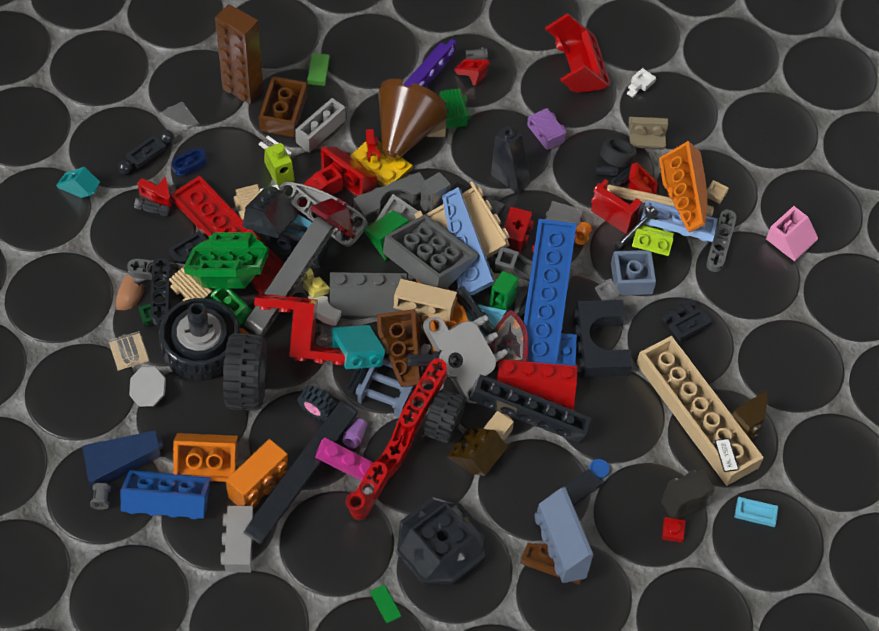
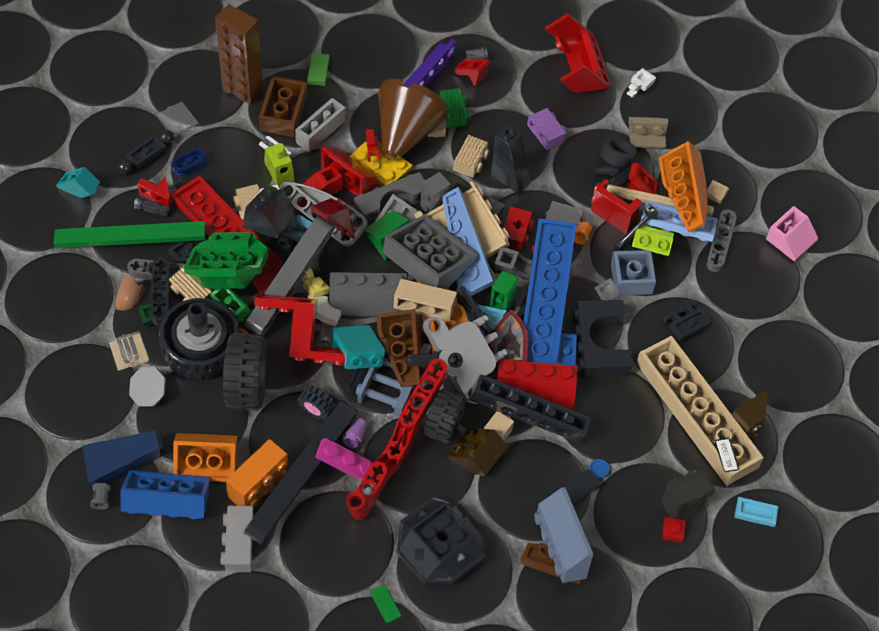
(130, 234): none -> green tile
(470, 156): none -> tan brick

